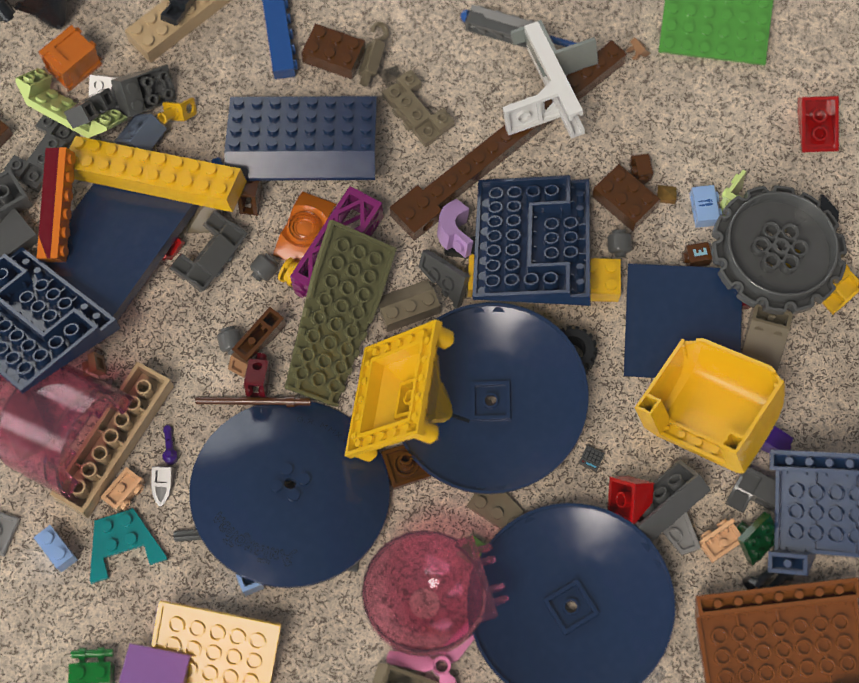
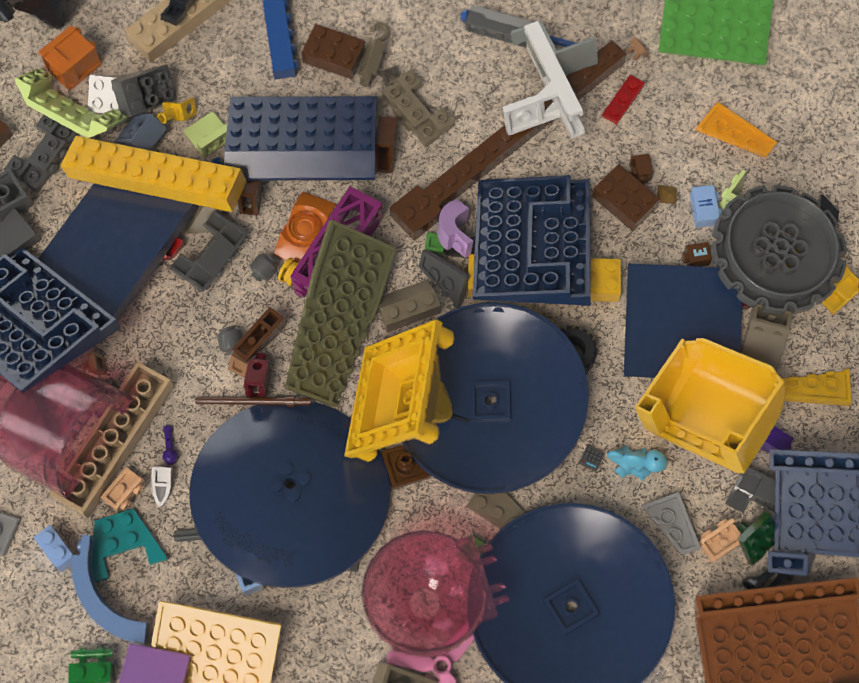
(56, 205): brick -> none
(89, 108): dark grey arch -> none
(95, 604): none -> medium blue arch
(207, 134): none -> yellowish green bracket
(385, 144): none -> reddish brown slope
(433, 244): none -> bright green plate
(619, 243): dark grey head -> none
(623, 99): none -> red plate
(629, 497): red slope -> none
(637, 461): none -> medium azure animal
(672, 497): dark grey slope -> none
(733, 129): none -> light orange wing
(818, 123): red slope -> none
(826, 388): none -> yellow wing

